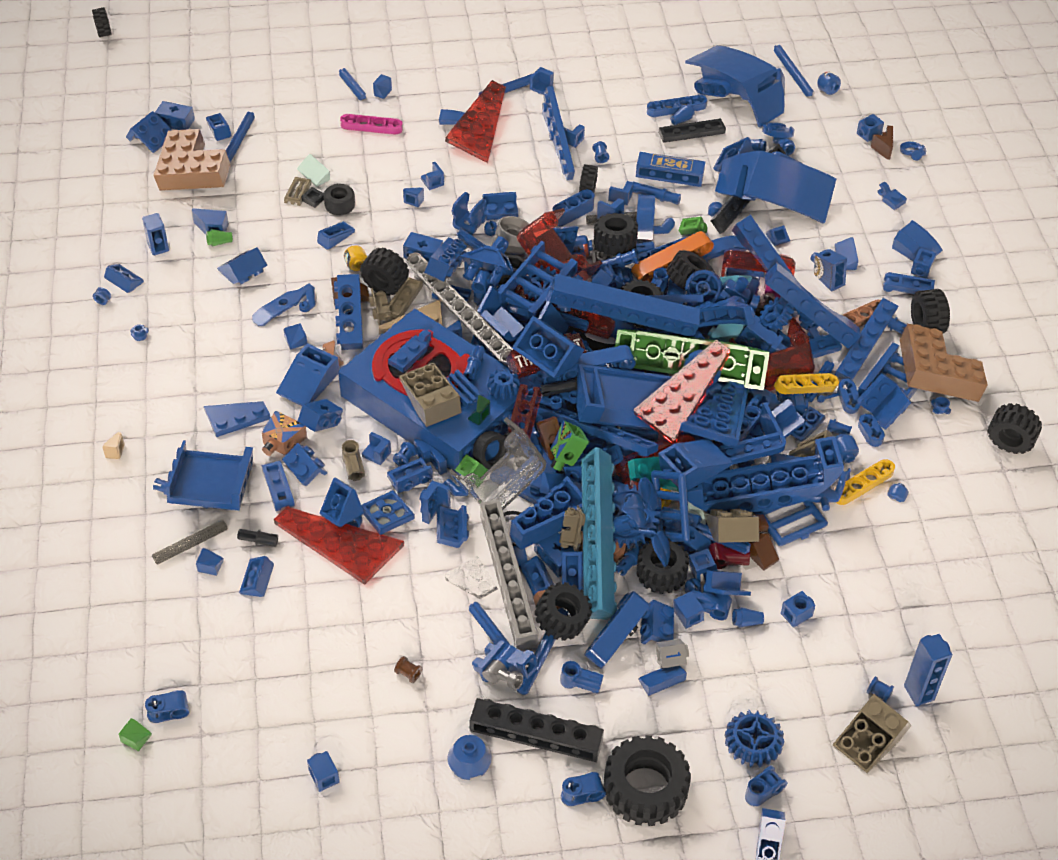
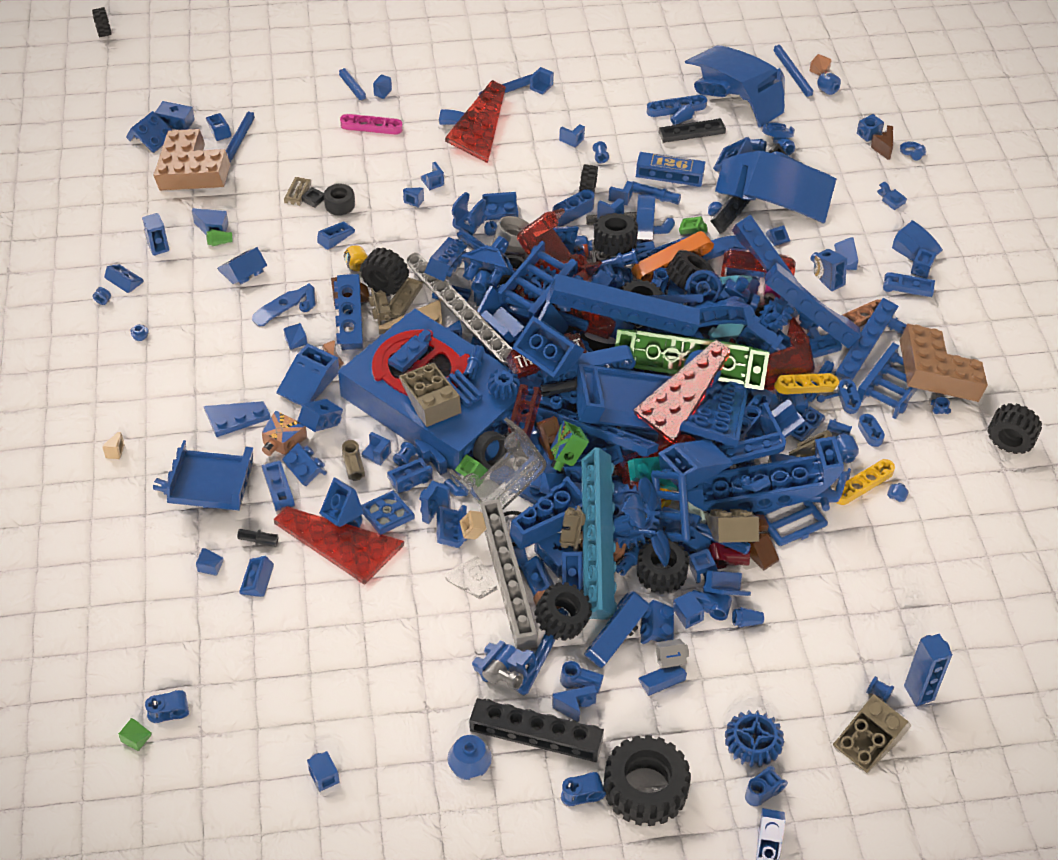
(189, 542): clear smoke axle -> none
(314, 170): light aqua slope -> none
(408, 669): reddish brown bush -> none
(421, 244): blue brick -> none
(472, 525): none -> tan slope
(481, 411): dark green slope -> none
(486, 623): blue axle -> none
(557, 133): blue wing -> none
(570, 701): none -> blue slope
(689, 585): blue hinge -> none
(754, 486): none -> blue arm
(791, 611): blue brick -> none
(820, 64): none -> nougat slope
(884, 400): blue bracket -> none
(930, 309): black tyre -> none

